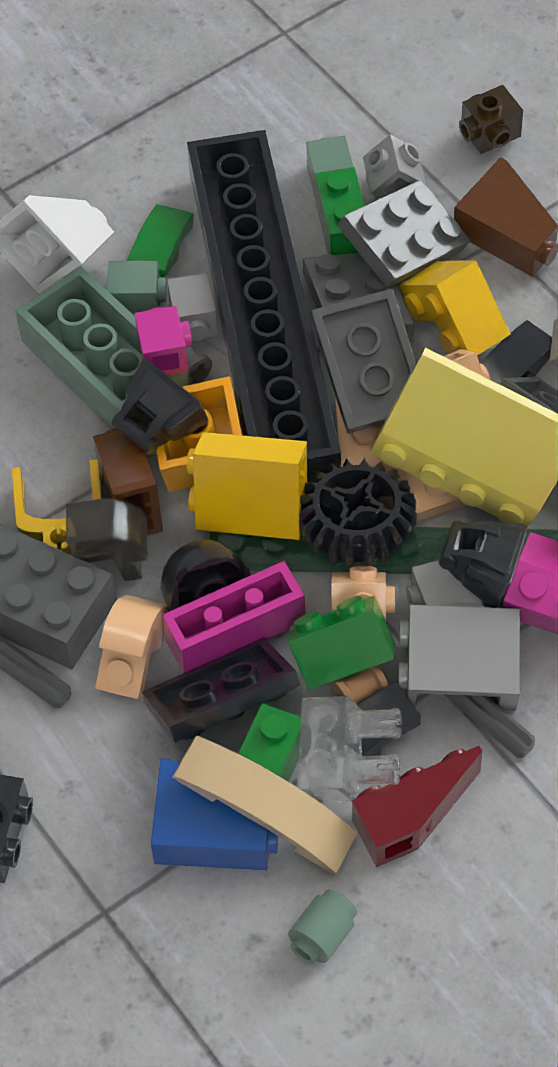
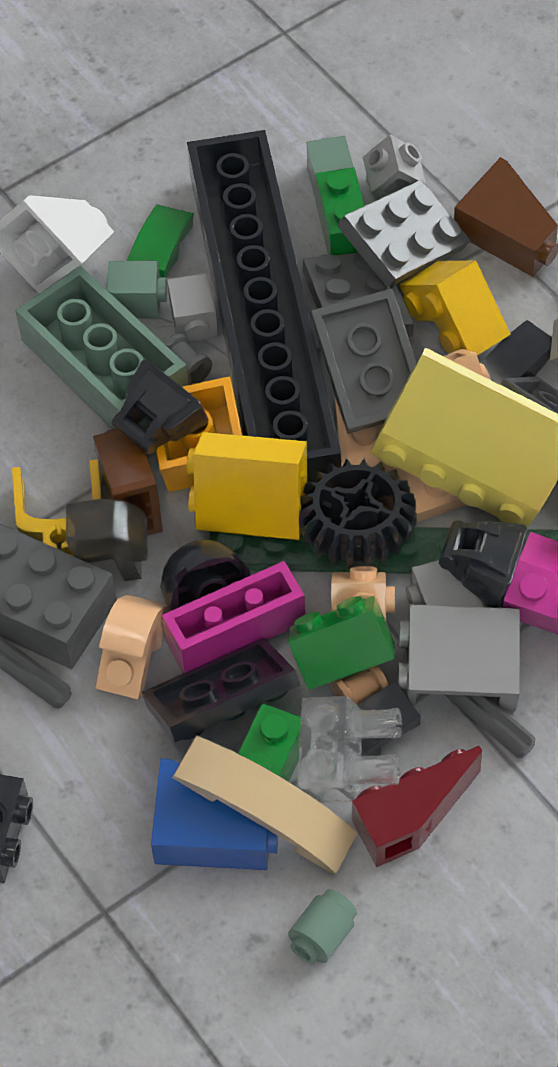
(164, 339): dark pink brick -> none
(491, 119): dark brown brick -> none

